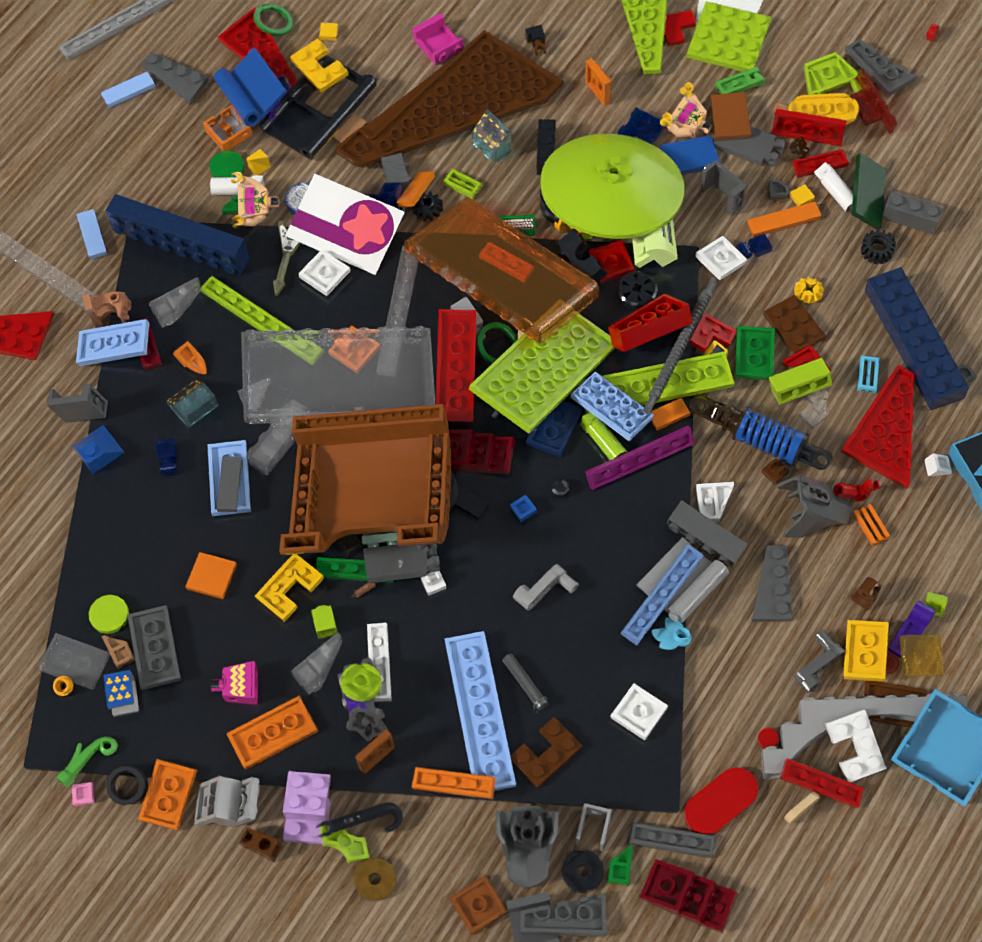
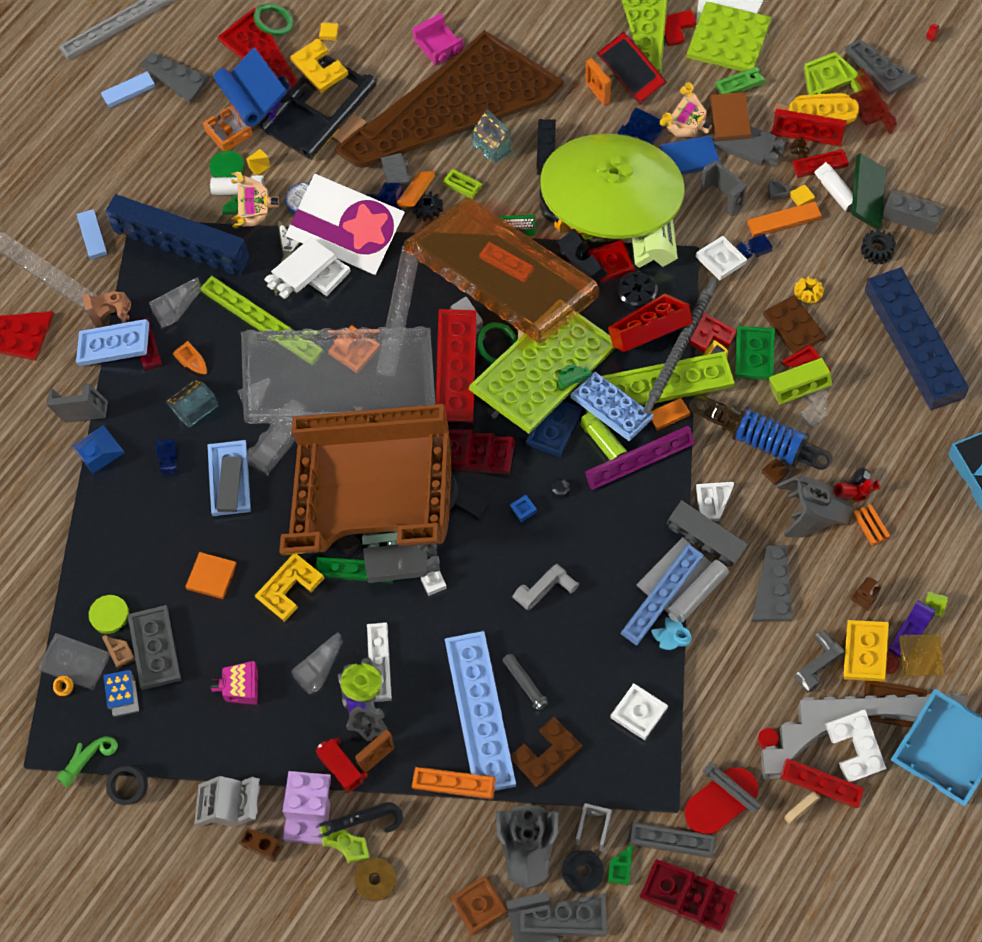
(83, 794): bright pink tile -> none
(167, 795): orange tile -> none
(272, 732): orange tile -> none
(300, 268): none -> white tile
(324, 621): lime brick -> none
(339, 765): none -> red brick
(363, 589): nougat piece -> none
(536, 37): black piece -> none
(571, 375): none -> green tile
(631, 68): none -> black slope
(731, 787): none -> dark grey axle
(861, 476): none -> black tile
(866, 387): medium azure tile -> none
(885, 431): red wing -> none
(937, 465): white slope -> none
(967, 373): dark grey tile -> none

